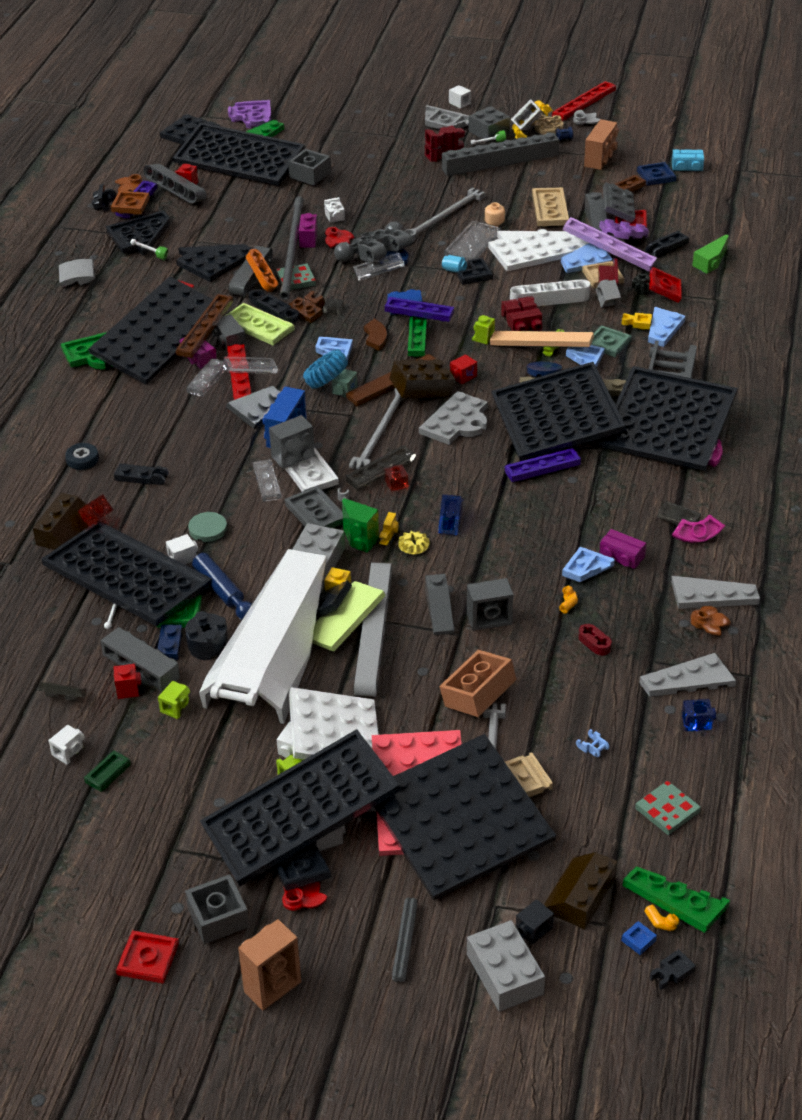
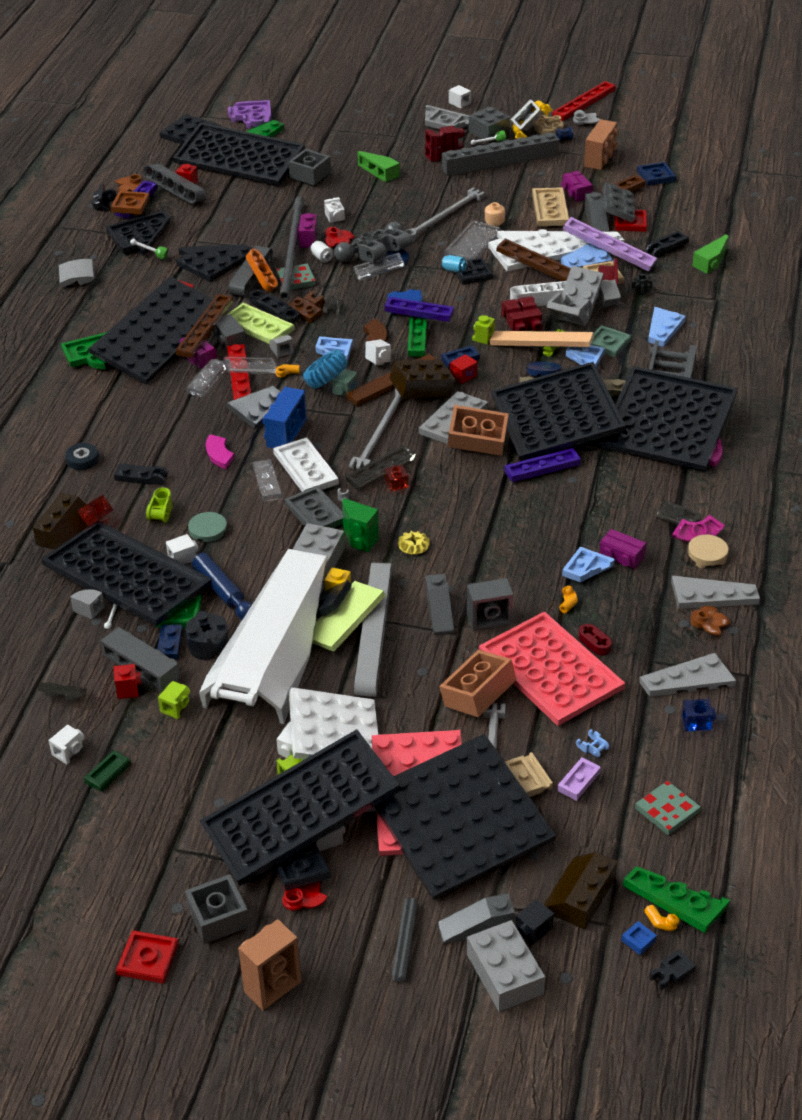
(87, 603): none -> light grey brick
(160, 505): none -> lime piece
(217, 452): none -> dark pink tile
(282, 346): none -> light grey brick
(285, 369): none -> light orange arm
(292, 441): dark grey brick -> none
(322, 251): none -> white brick
(378, 352): none -> white brick
(380, 166): none -> bright green slope
(390, 527): yellow plate -> none
(450, 356): none -> dark blue plate
(450, 514): clear blue slope -> none
(477, 430): none -> nougat brick
(477, 918): none -> dark grey slope
(534, 259): none -> reddish brown tile
(554, 668): none -> coral plate
(576, 185): none -> magenta brick
(577, 297): none -> light grey bracket
(579, 779): none -> lavender plate
(624, 229): medium lavender plate -> none
(639, 321): yellow plate -> none
(665, 284): red tile -> none
(687, 160): medium azure brick -> none
(708, 550): none -> tan tile

